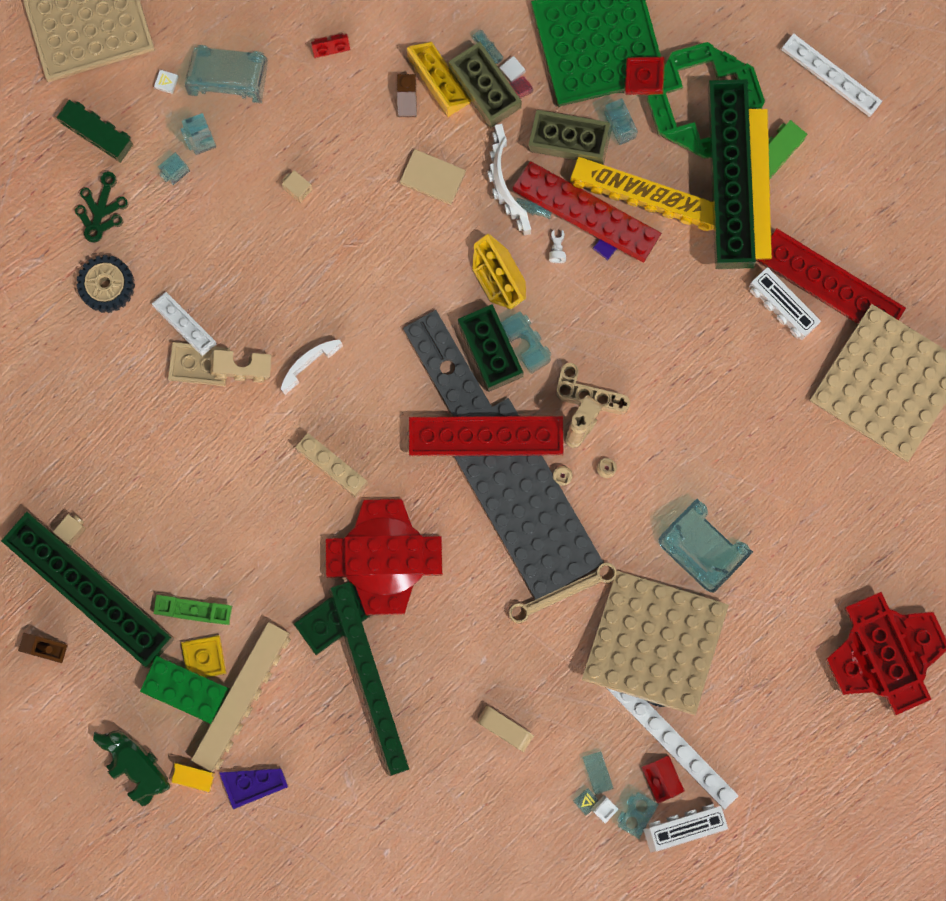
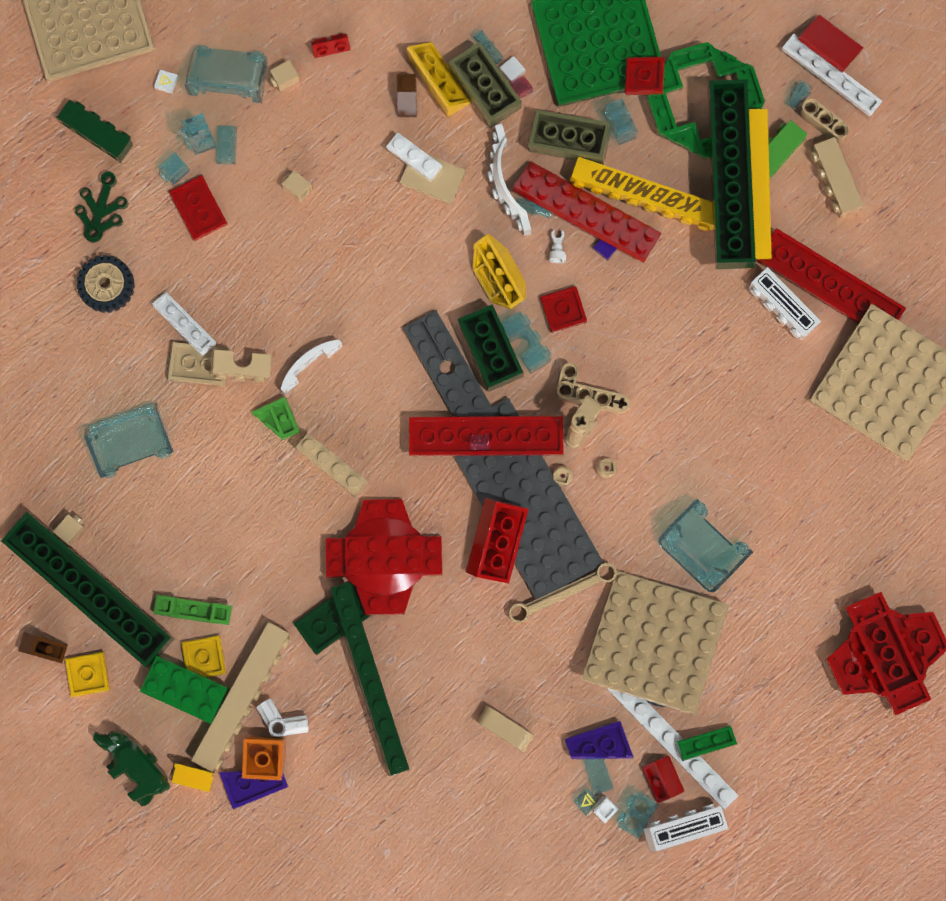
(87, 674): none -> yellow tile
(128, 439): none -> clear light blue windscreen
(198, 207): none -> red tile
(226, 144): none -> clear light blue plate
(263, 757): none -> orange slope
(278, 418): none -> bright green wing
(284, 76): none -> tan brick
(291, 725): none -> white piece
(414, 156): none -> white plate
(479, 442): none -> clear pink slope
(496, 540): none -> red slope
(563, 309): none -> red tile
(600, 743): none -> dark purple wing
(706, 743): none -> green tile
(799, 94): none -> clear light blue cone
(821, 112): none -> tan beam
(830, 43): none -> red tile
(836, 177): none -> tan brick

